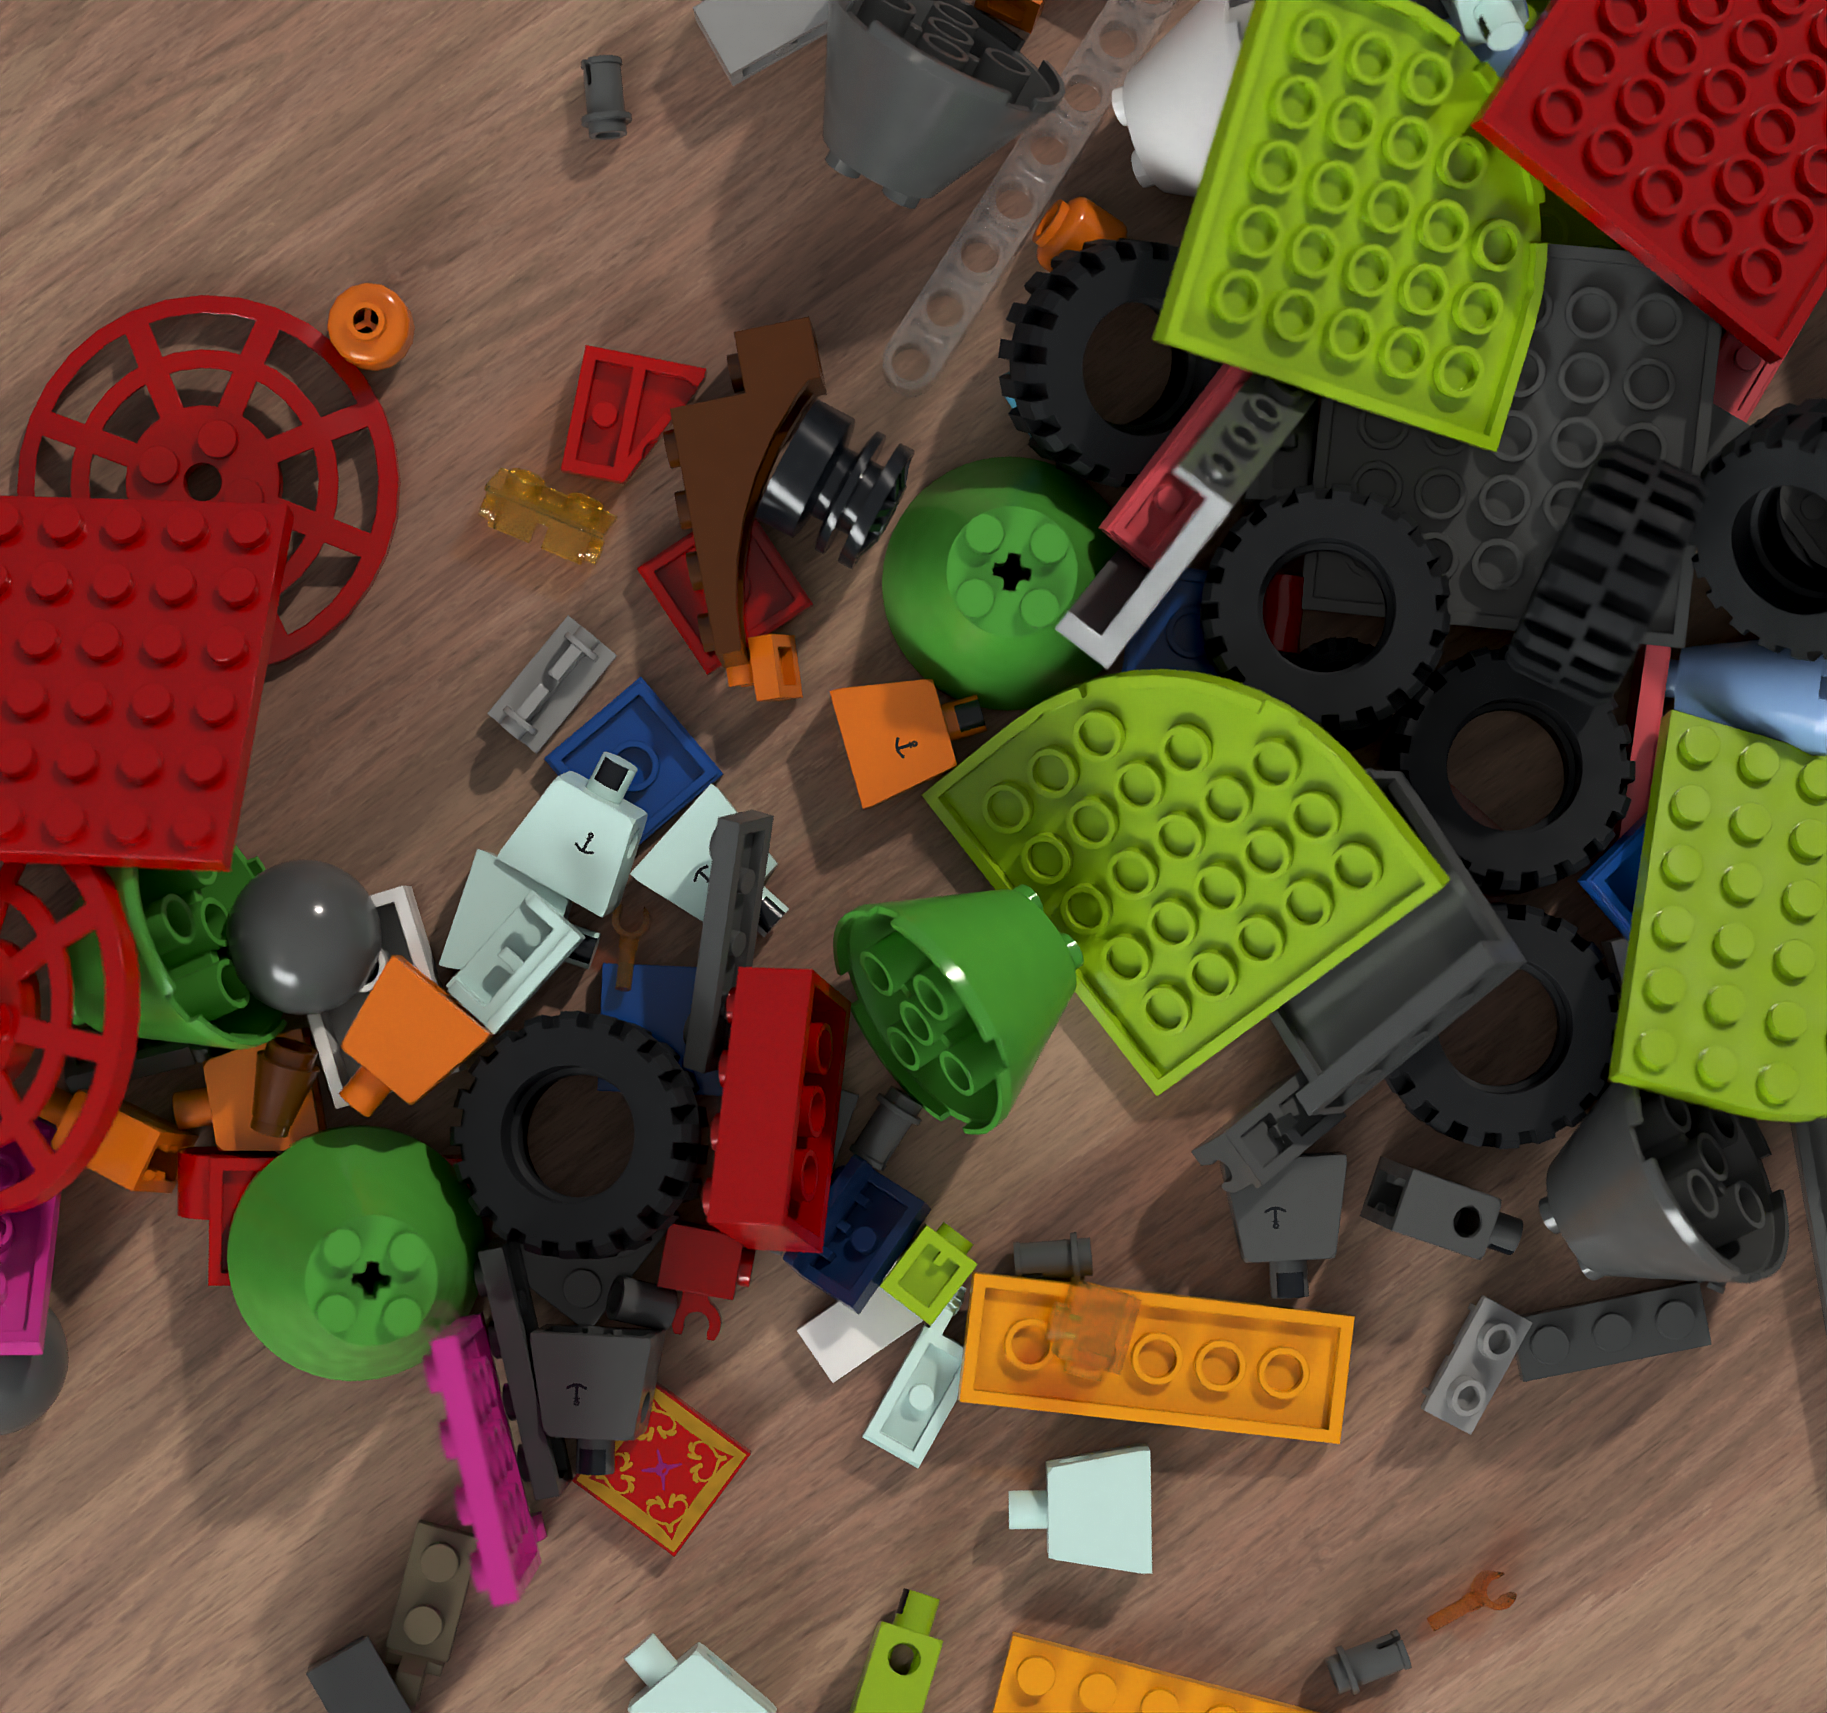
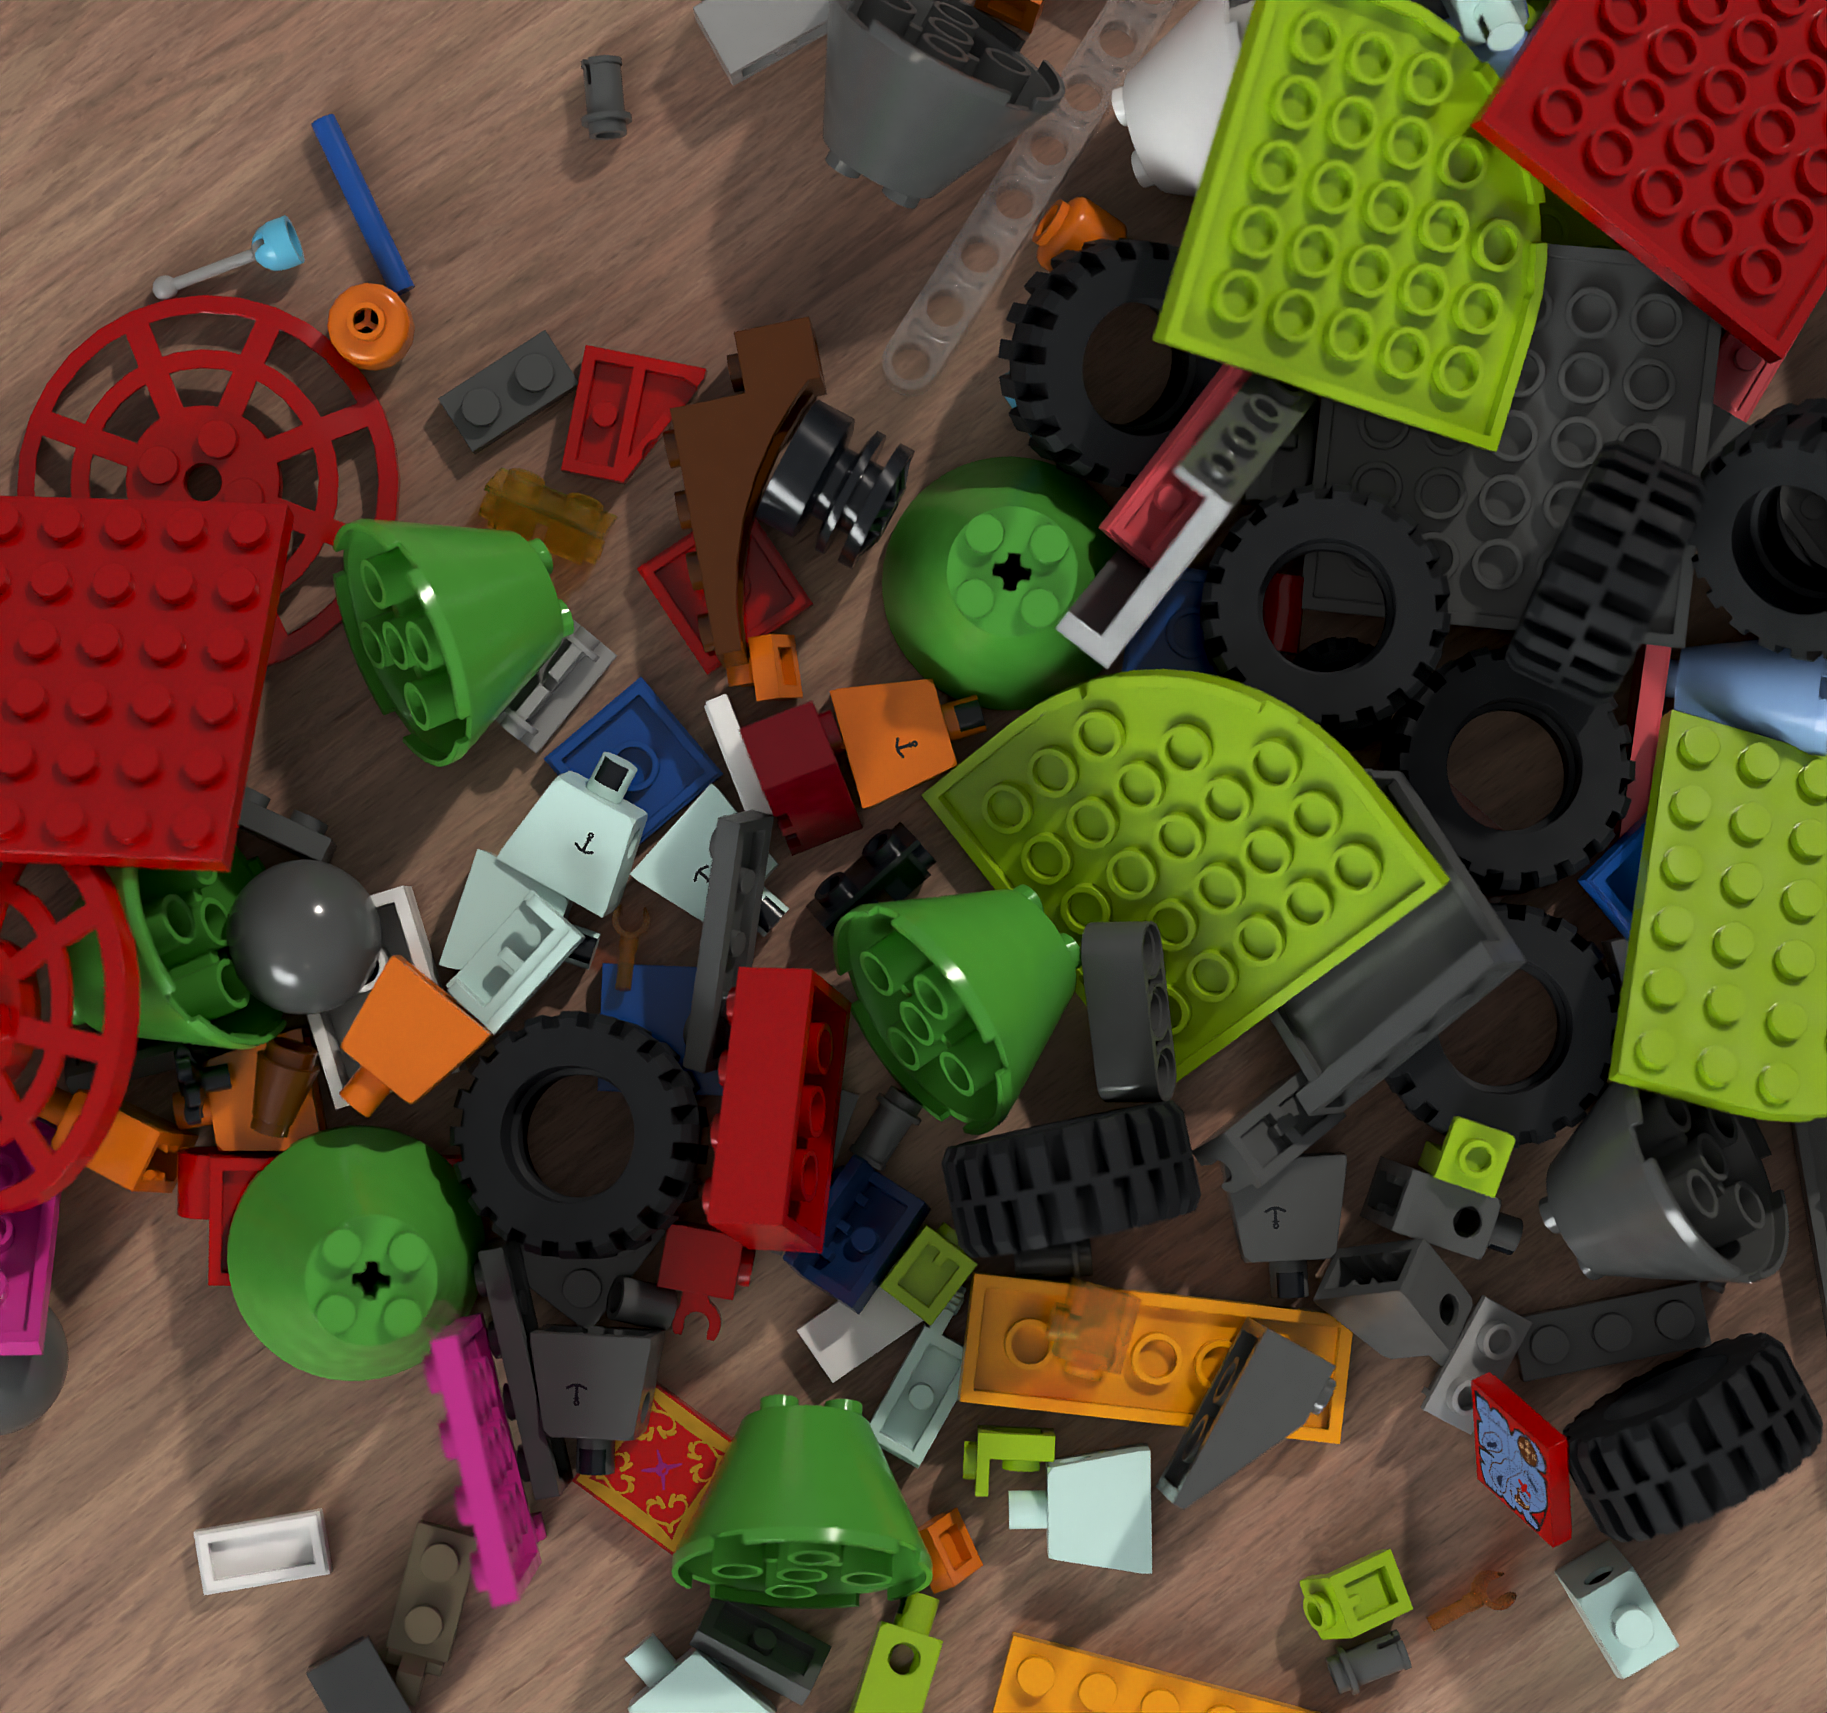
(197, 1081): none -> black plant
(263, 1551): none -> white tile
(273, 247): none -> hinge
(297, 835): none -> dark grey plate
(362, 204): none -> blue bar
(446, 624): none -> bright green cone
(509, 392): none -> dark grey plate
(725, 727): none -> white tile
(761, 1647): none -> dark grey plate
(801, 776): none -> dark red wedge
(803, 1514): none -> bright green cone
(889, 861): none -> black hinge
(950, 1550): none -> orange tile
(1016, 1446): none -> lime bracket
(1071, 1179): none -> black tyre
(1128, 1011): none -> dark grey beam
(1252, 1404): none -> dark grey slope
(1355, 1596): none -> lime bracket
(1396, 1298): none -> dark grey torso
(1470, 1156): none -> lime bracket
(1522, 1459): none -> tile
(1617, 1610): none -> light aqua torso
(1692, 1437): none -> black tyre

